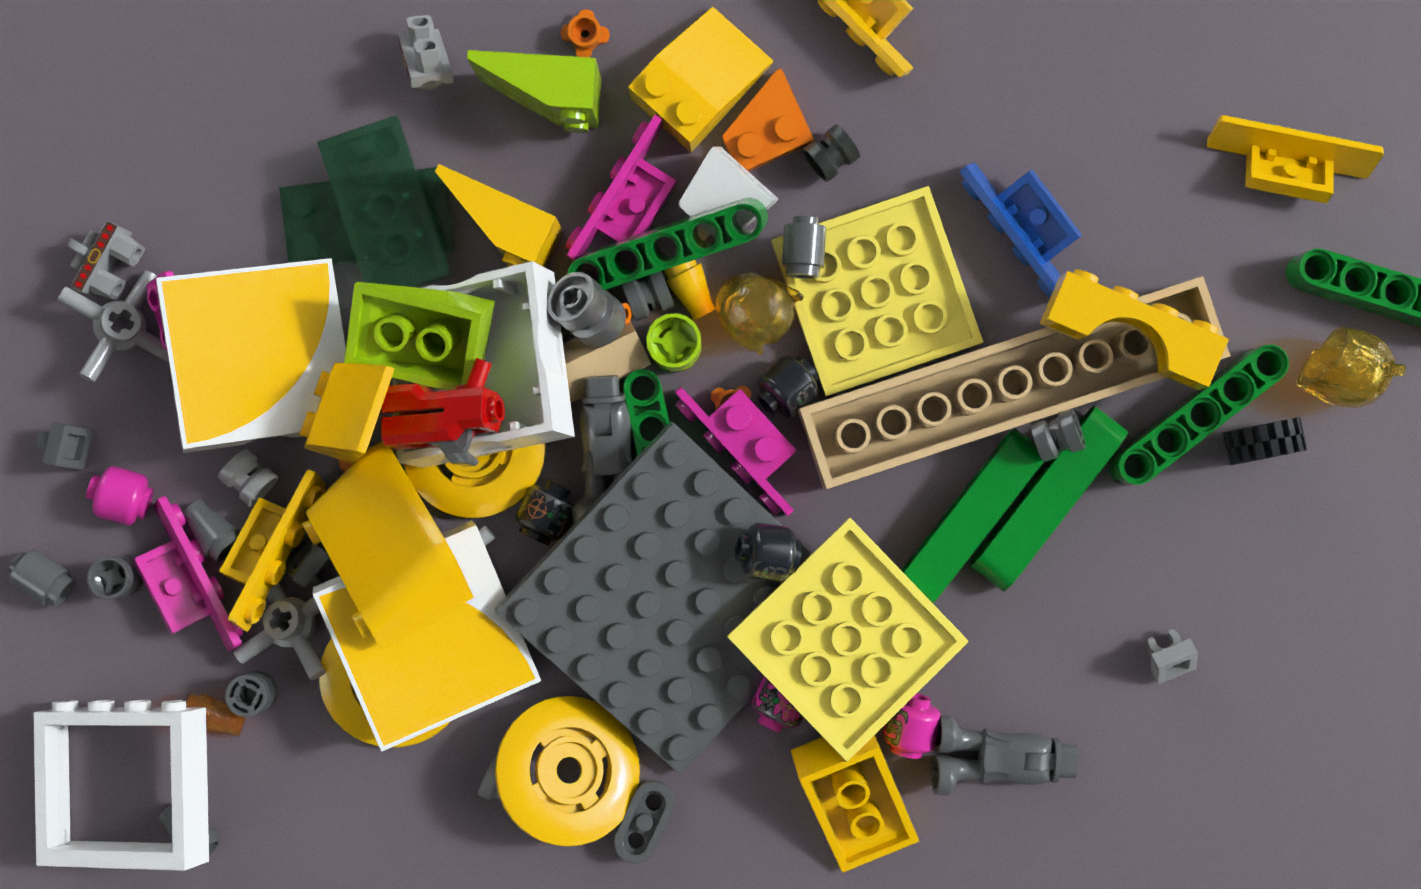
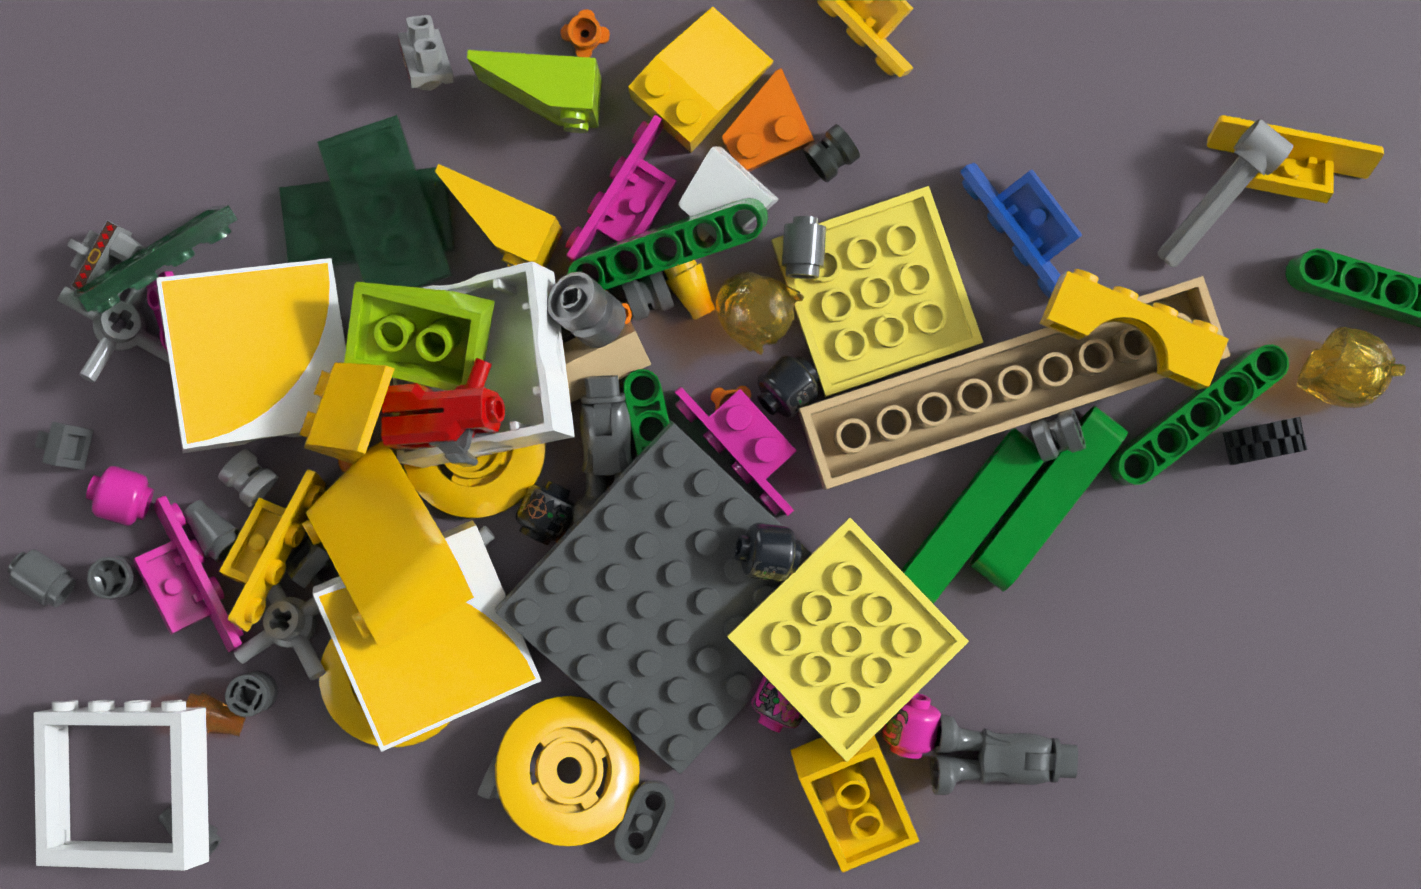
(140, 268): none -> clear green plate
(674, 342): lime wheel -> none
(1173, 660): light grey tile -> none
(1259, 151): none -> light grey axle

